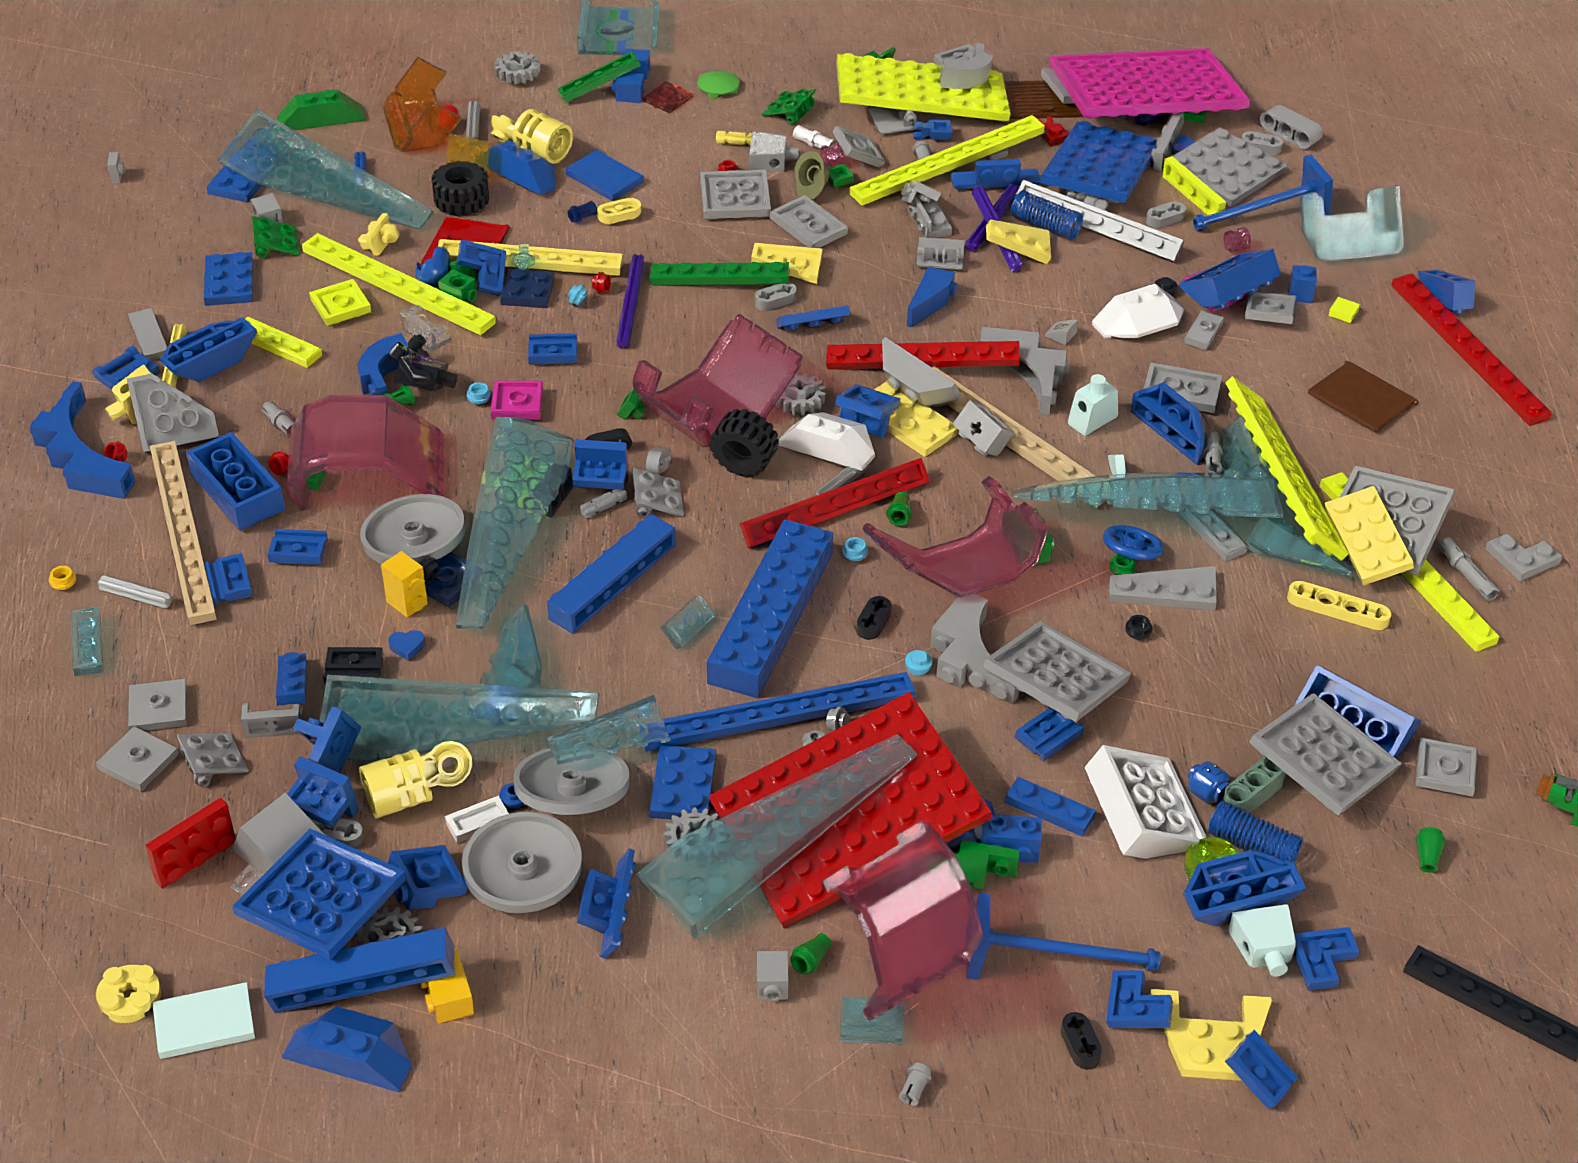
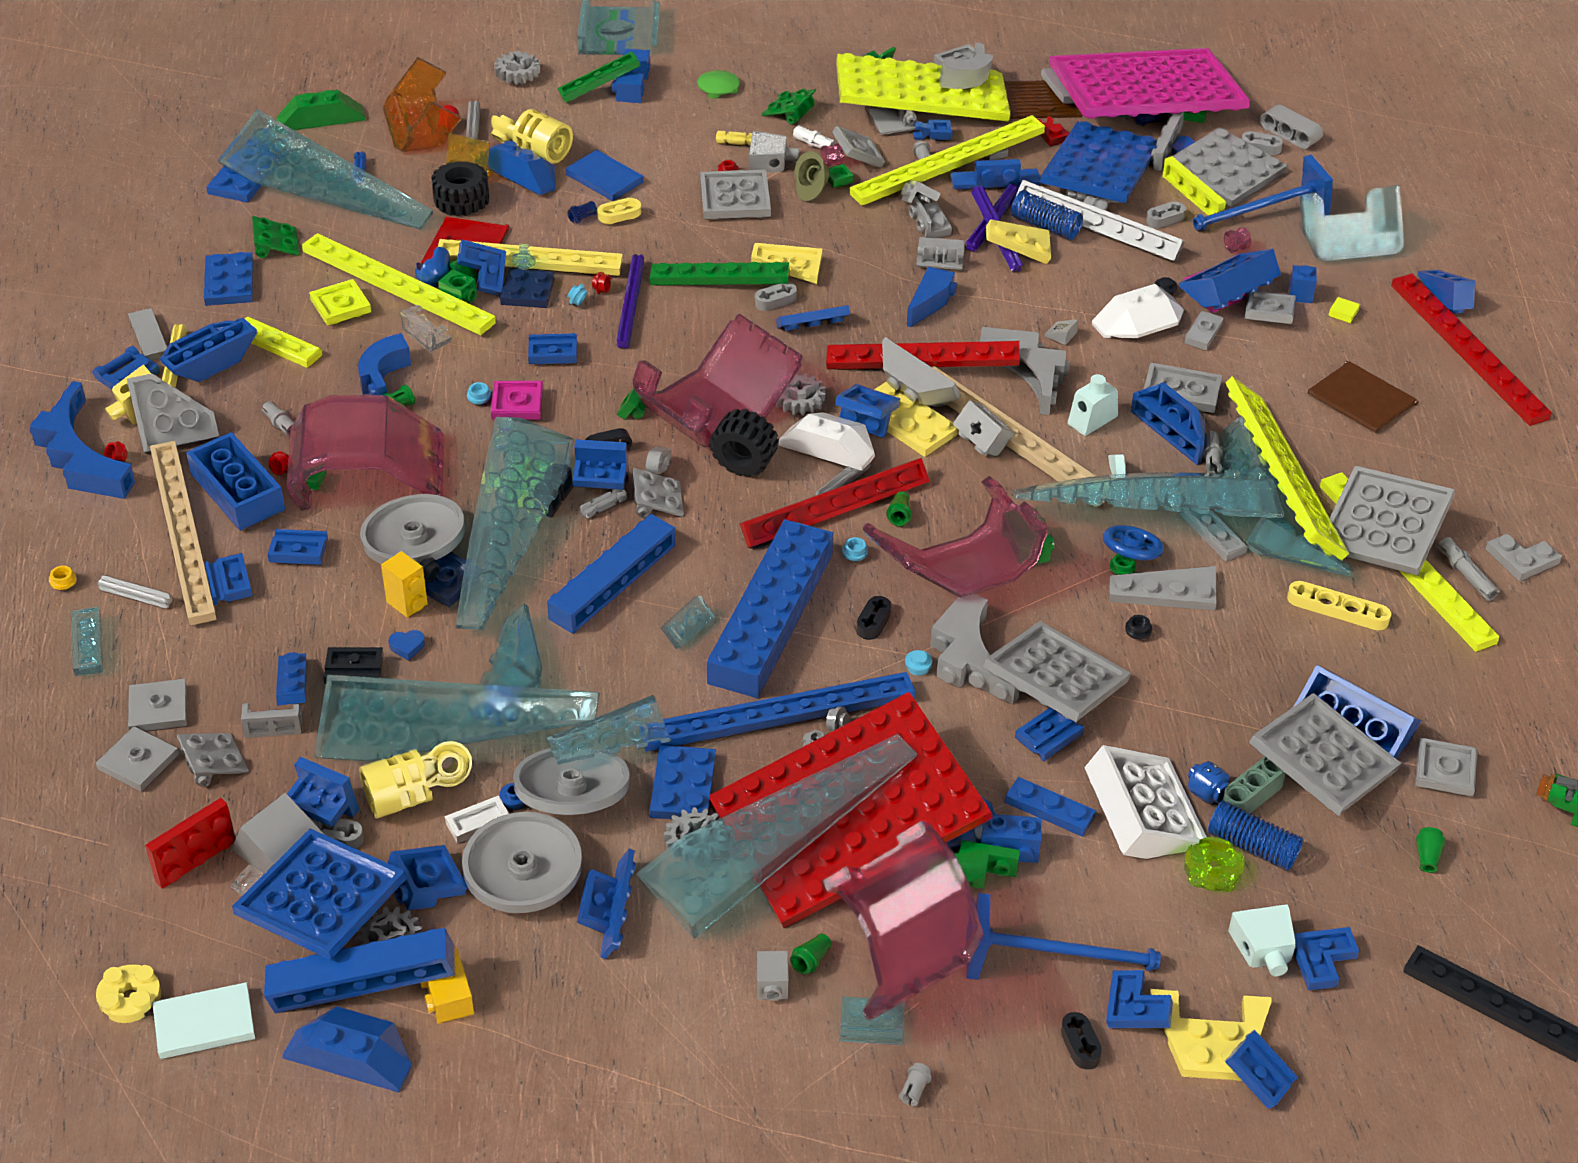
(115, 167): light grey plate -> none
(267, 207): light grey brick -> none
(330, 739): blue bracket -> none
(379, 235): light yellow hips -> none
(419, 368): black torso -> none
(667, 97): clear red piece -> none
(808, 222): light grey plate -> none
(1240, 884): blue wedge -> none
(1369, 535): light yellow plate -> none

